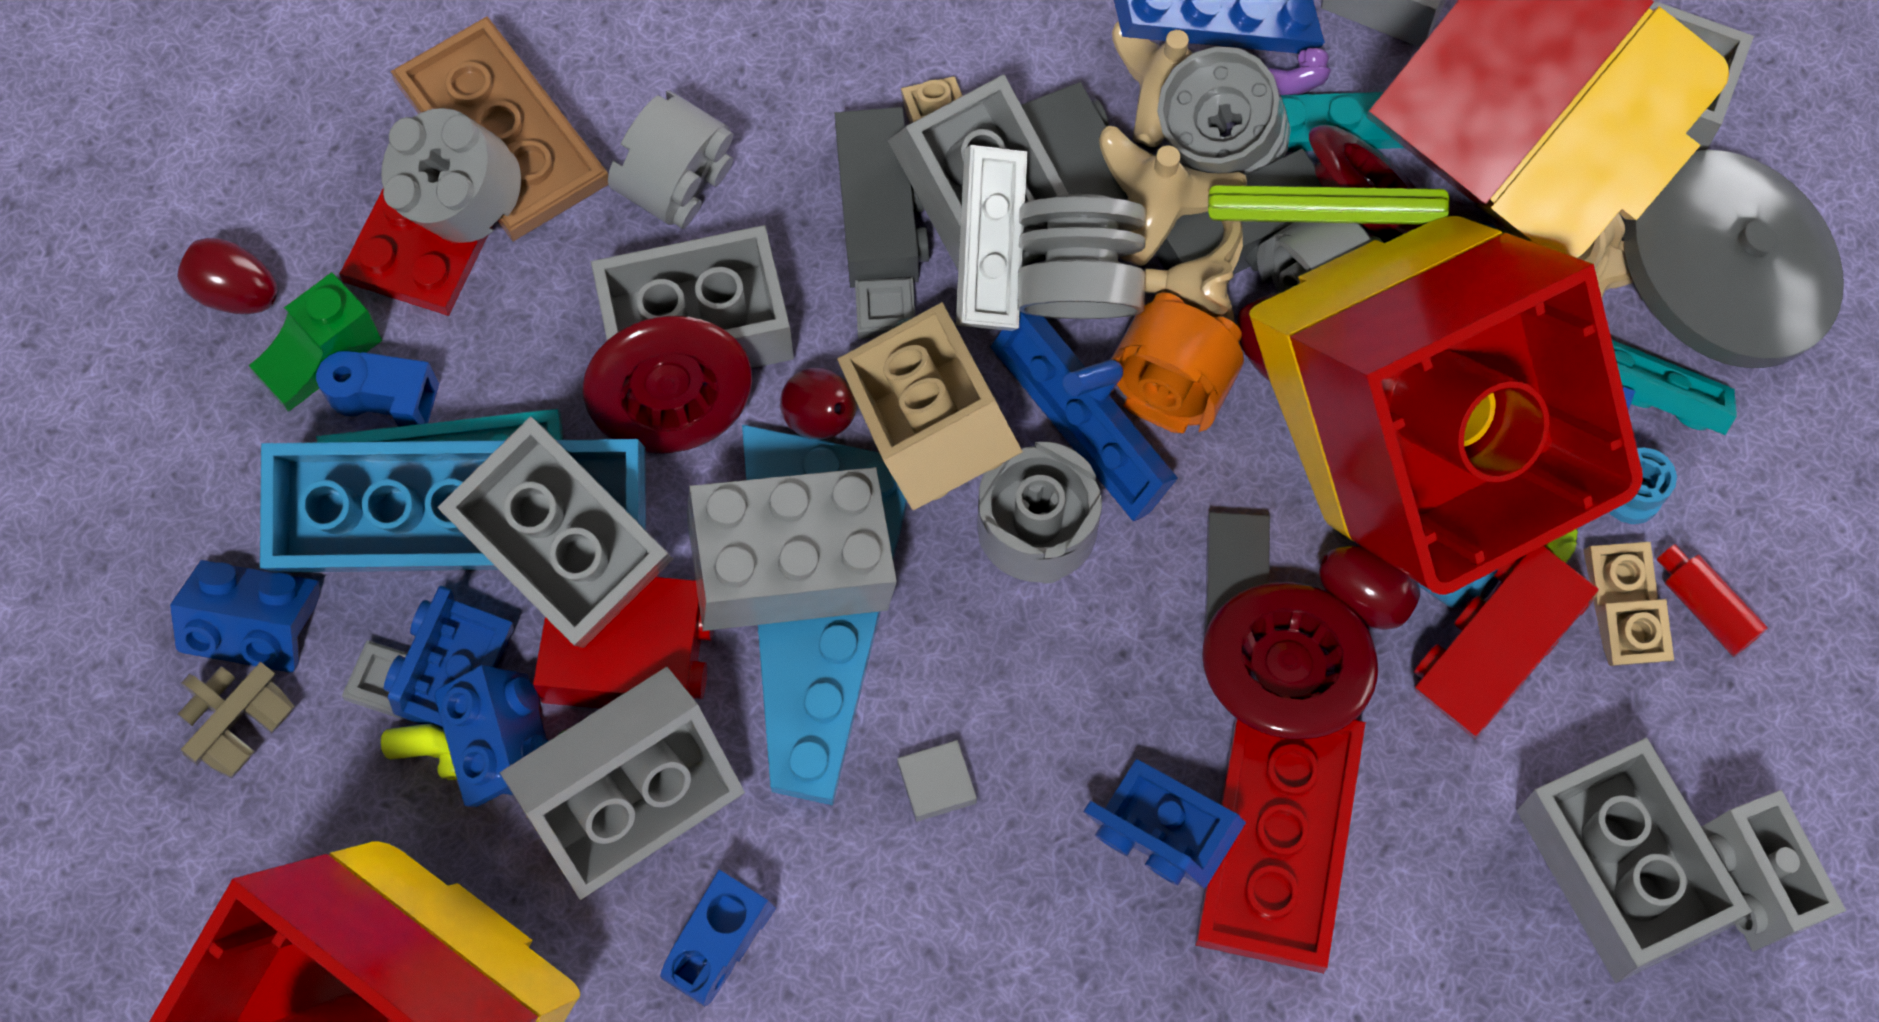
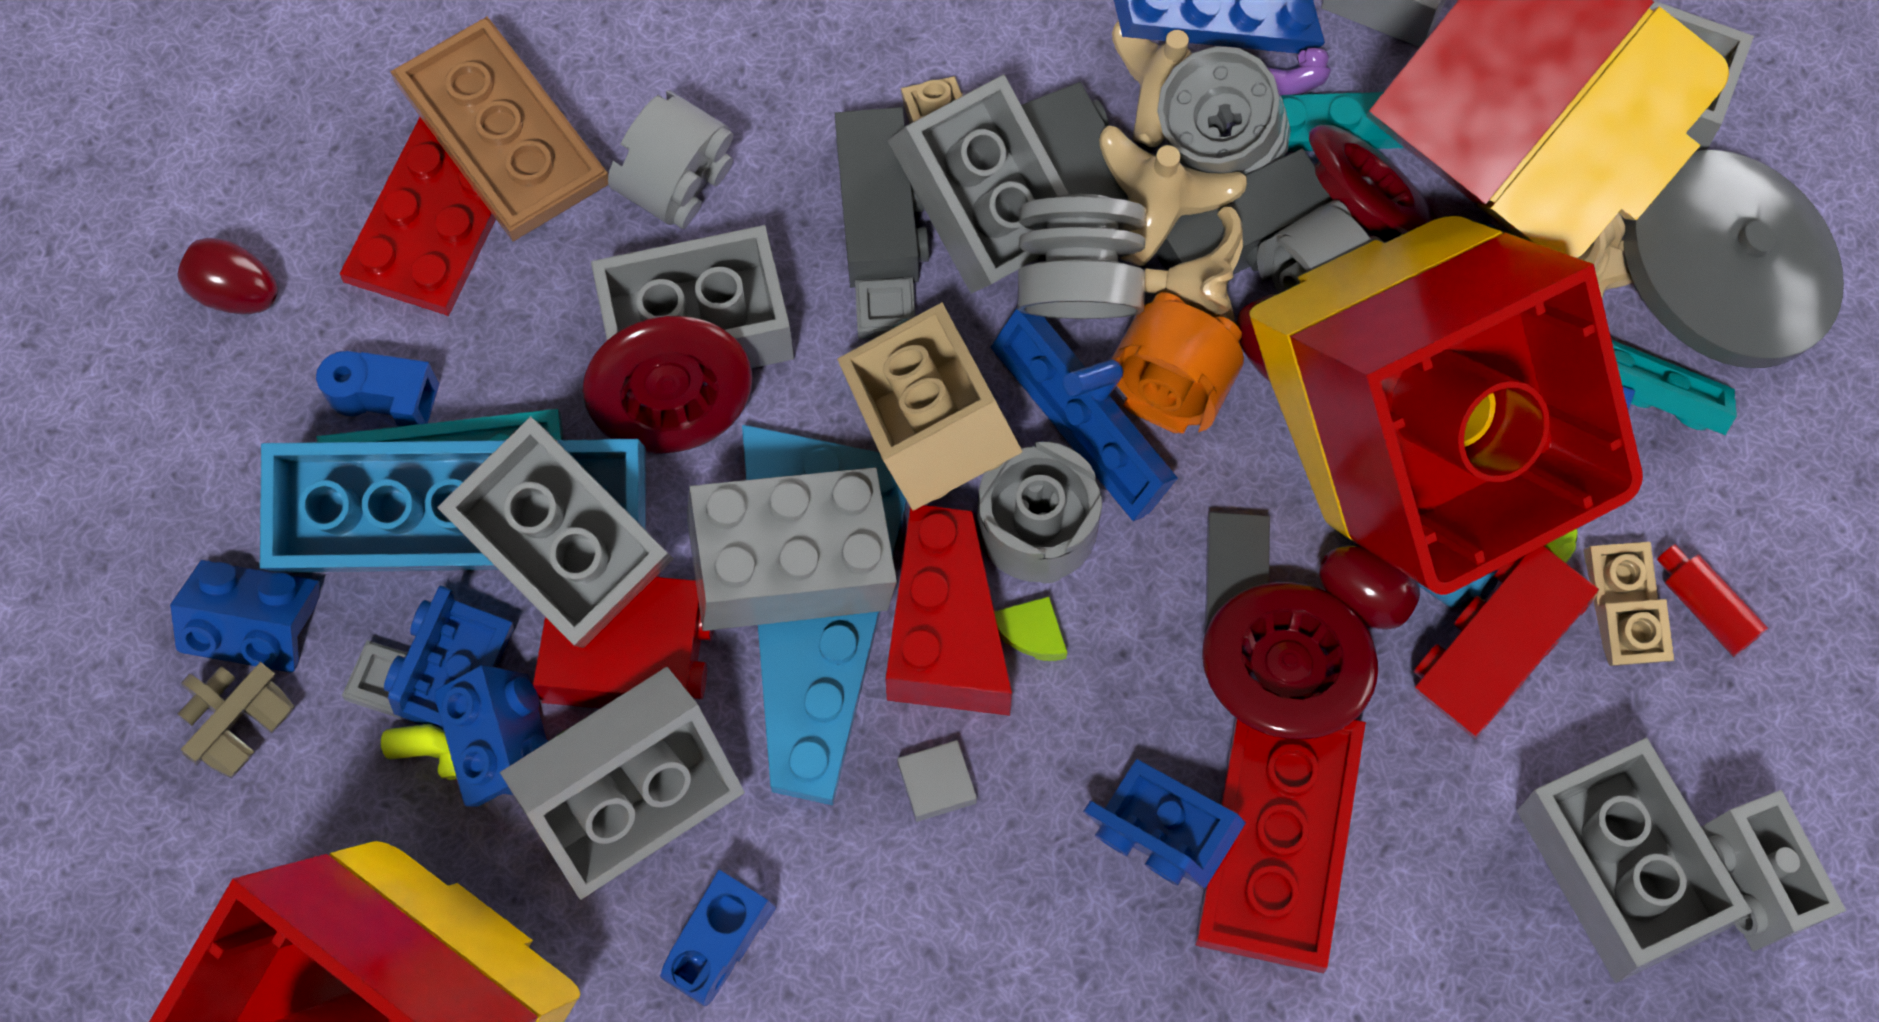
(316, 325): green arch -> none
(449, 174): light grey brick -> none
(817, 403): dark red animal -> none
(944, 620): none -> red wedge
(990, 237): white tile -> none
(1032, 630): none -> lime tile
(1327, 204): lime axle -> none
(1660, 483): dark azure wheel -> none

